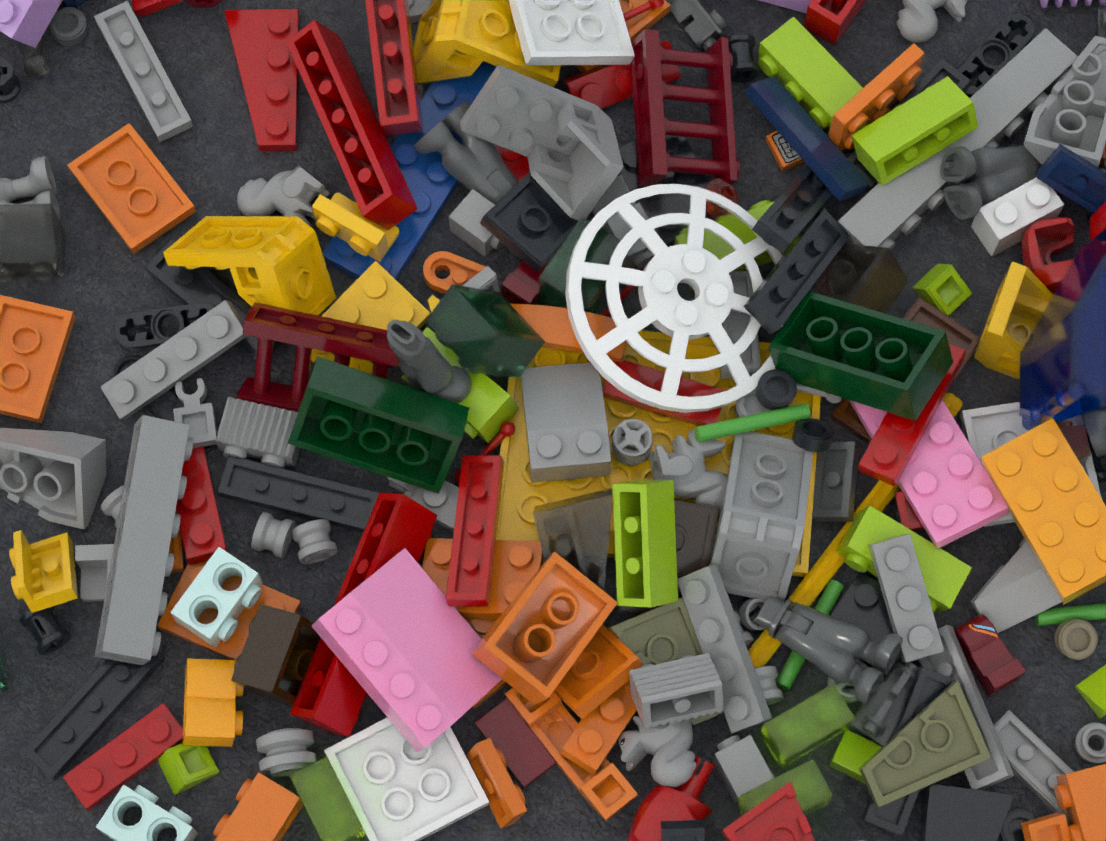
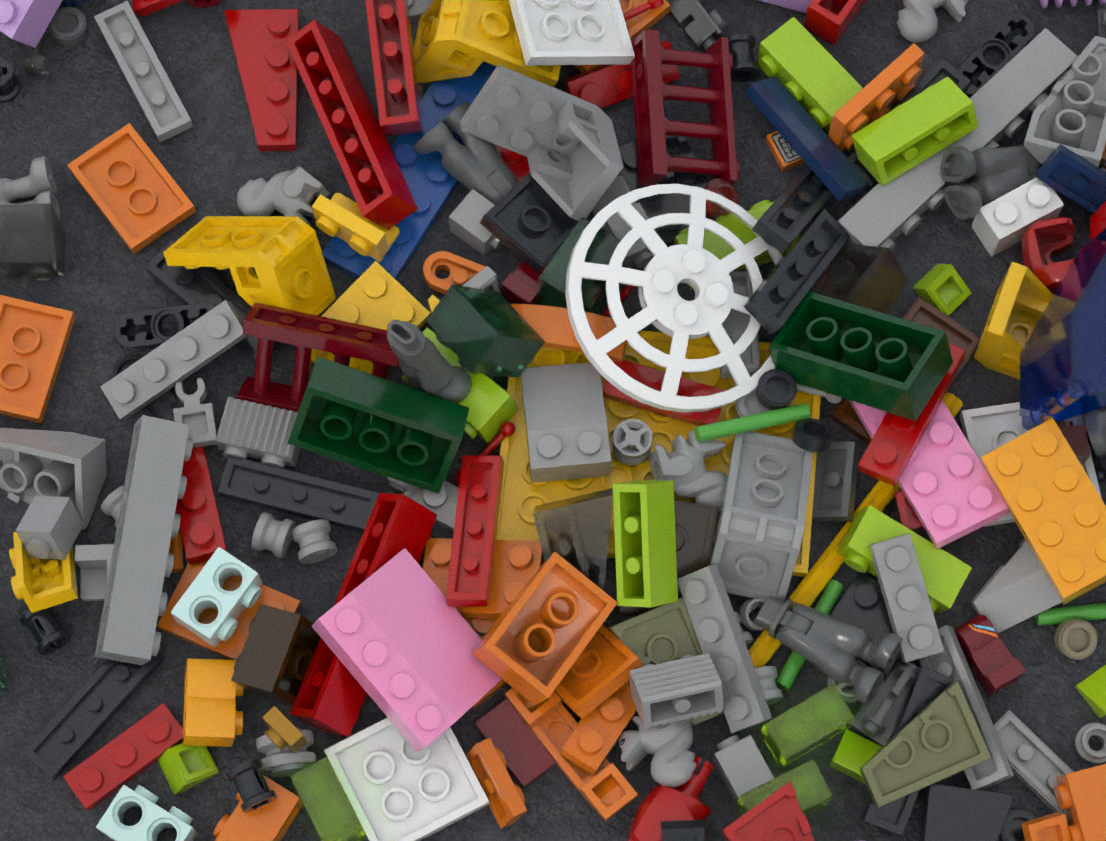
(50, 527): none -> light grey brick
(251, 785): none -> black bush
(282, 731): none -> pearl gold plate

